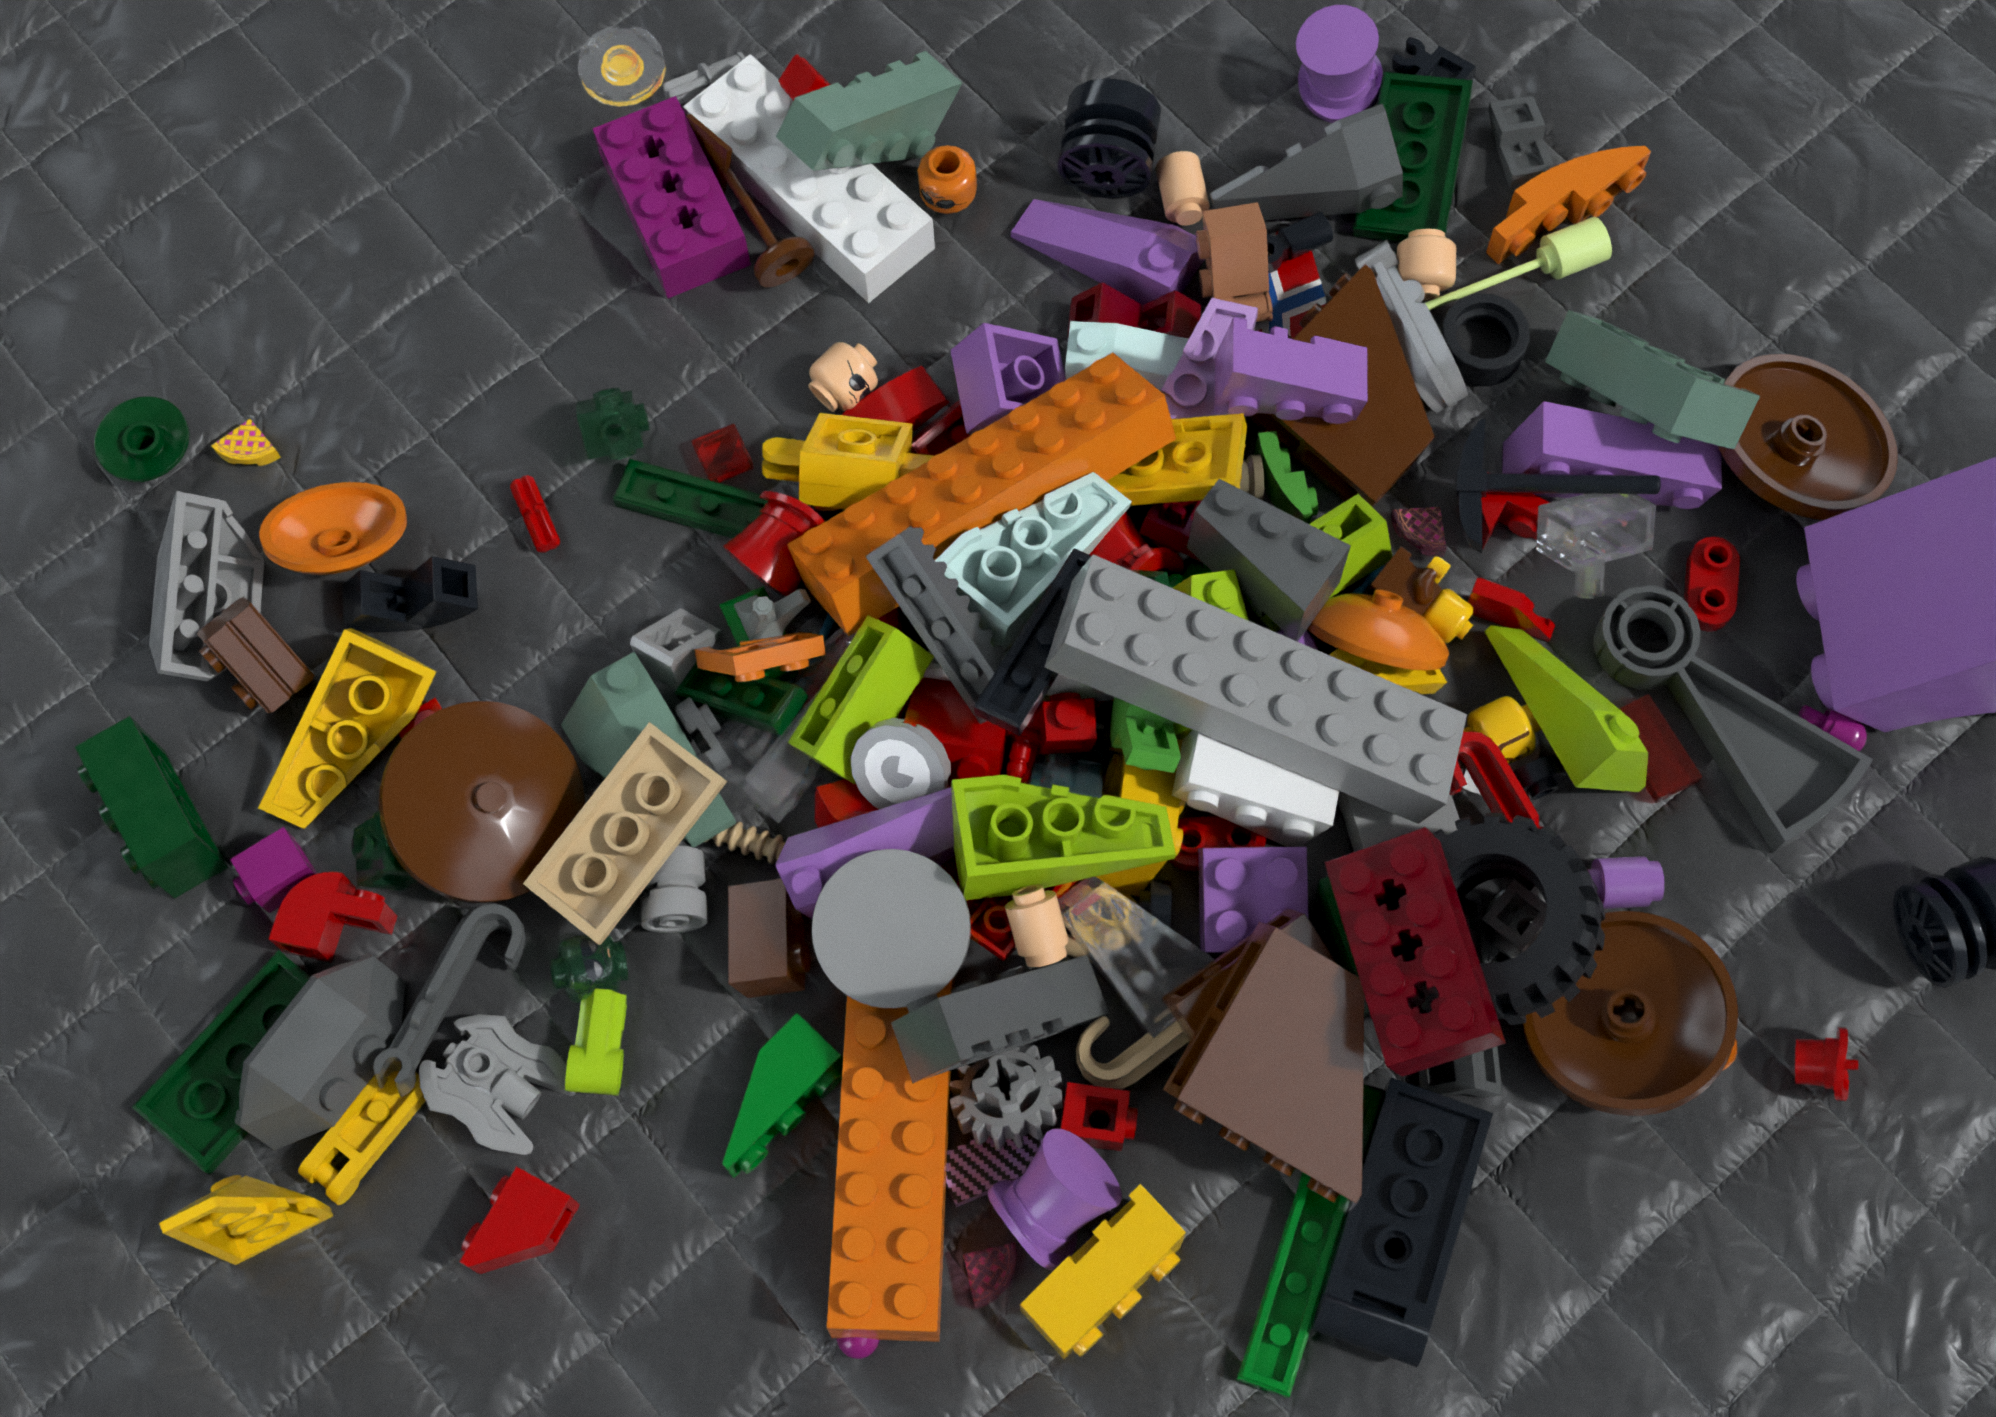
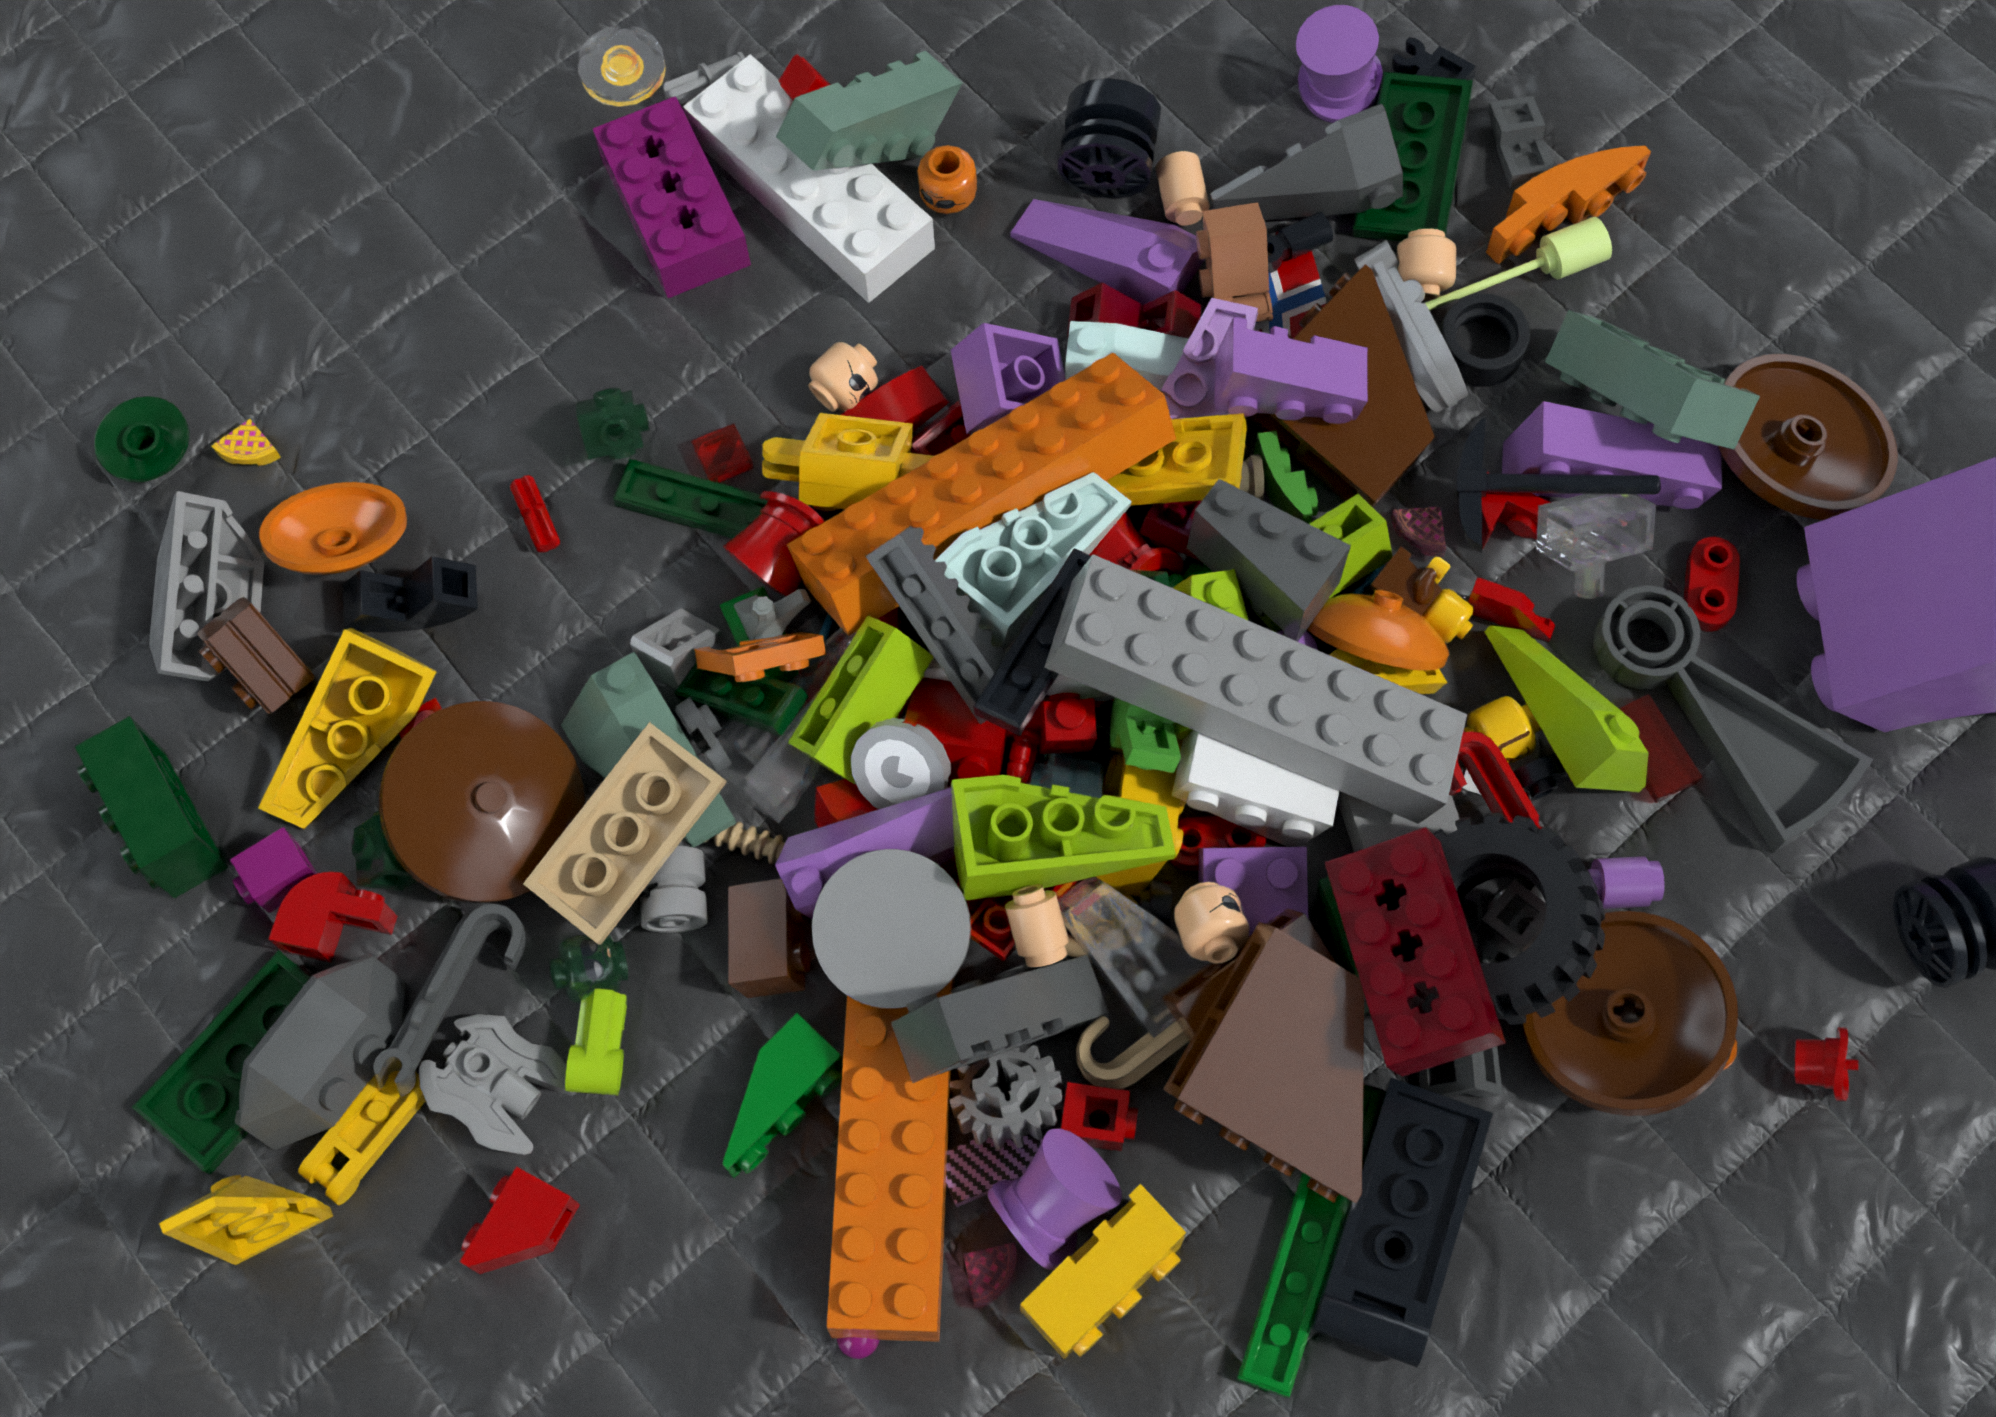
(782, 258): reddish brown piece -> none
(1211, 922): none -> light nougat head
(1838, 725): magenta cylinder -> none

